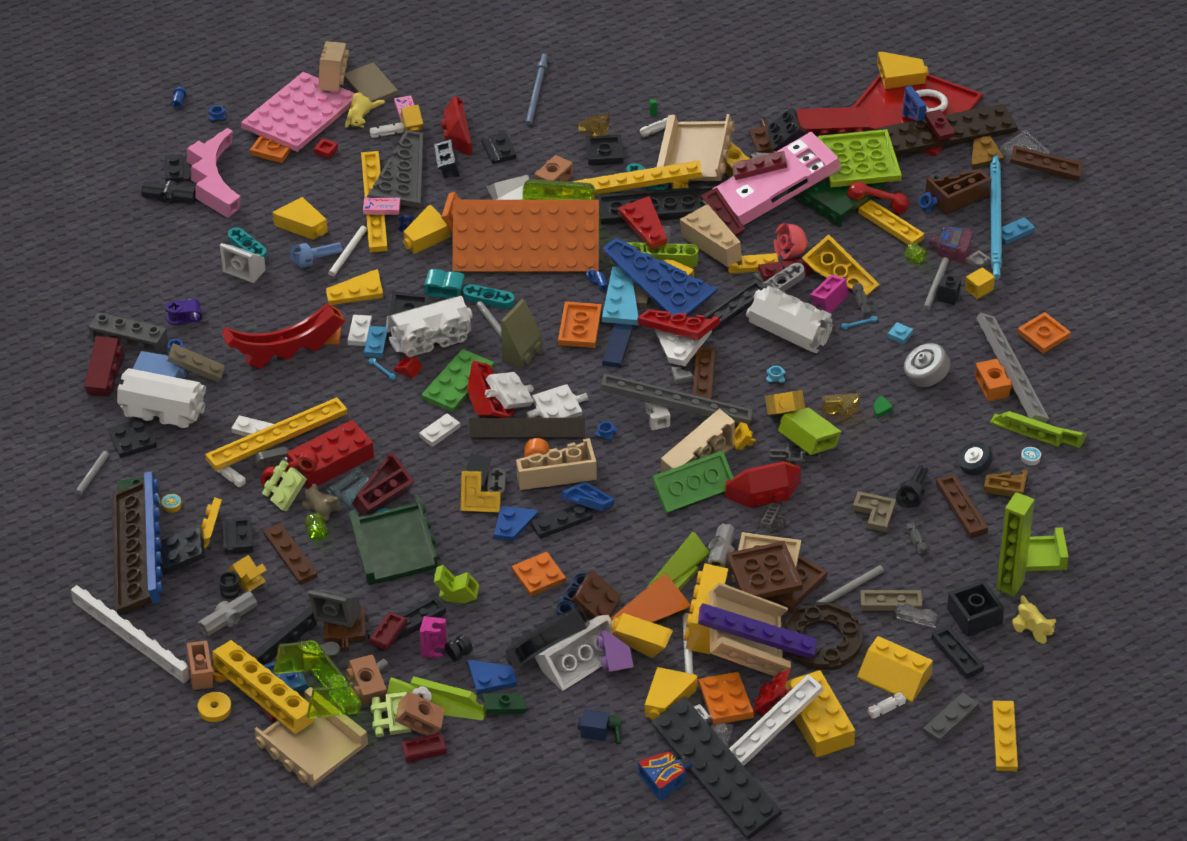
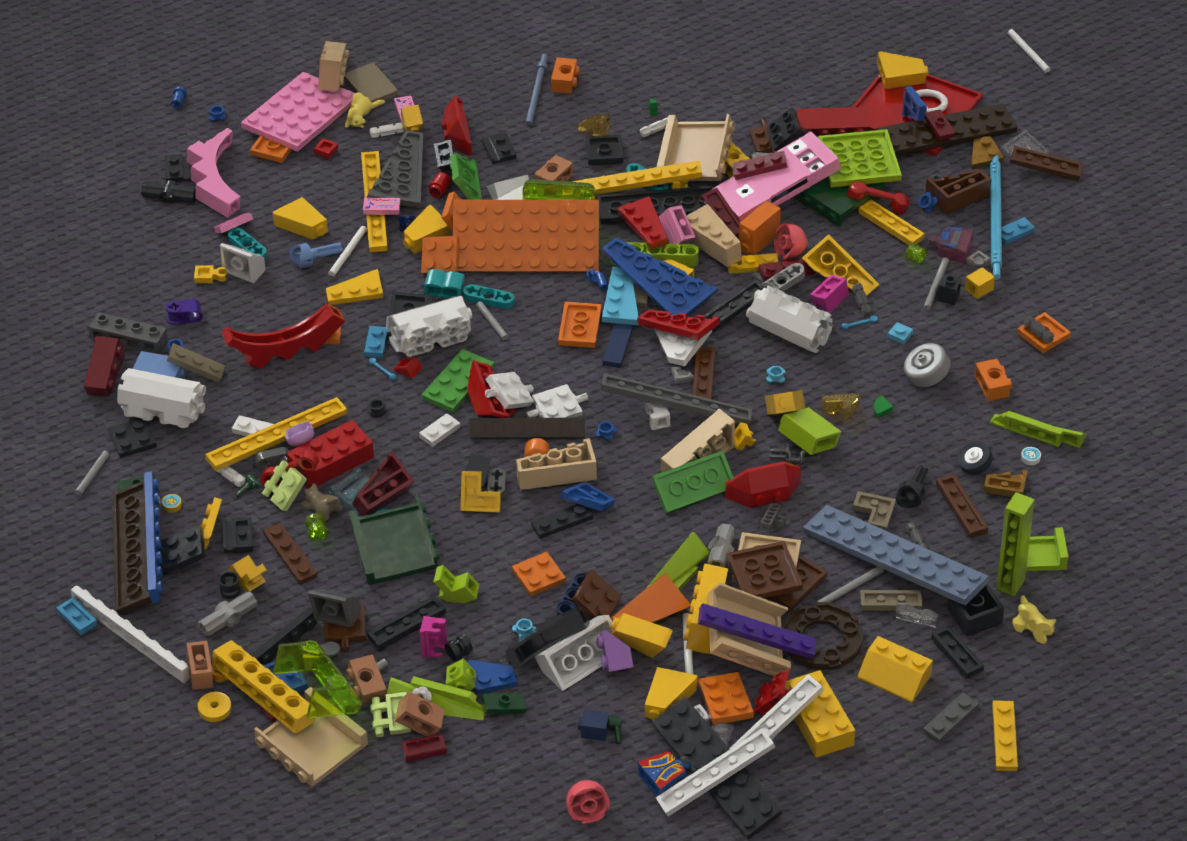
(76, 616): none -> dark azure plate
(207, 274): none -> yellow plate
(232, 223): none -> bright pink tile
(251, 482): none -> dark green hand
(300, 434): none -> lavender hair
(359, 330): white plate -> none
(376, 407): none -> black plate
(388, 630): dark red plate -> none
(439, 185): none -> red brick
(440, 253): none -> orange plate
(461, 675): none -> lime brick
(466, 176): none -> bright green wing
(512, 522): blue wing -> none
(520, 336): olive slope -> none
(523, 627): none -> medium azure plate
(565, 75): none -> orange brick
(587, 797): none -> coral cylinder
(677, 226): none -> bright pink brick
(715, 772): none -> white plate
(759, 228): none -> orange brick
(886, 705): white axle -> none
(896, 554): none -> sand blue plate
(1012, 368): light grey plate -> none
(1028, 50): none -> white bar
(1038, 329): none -> dark grey axle

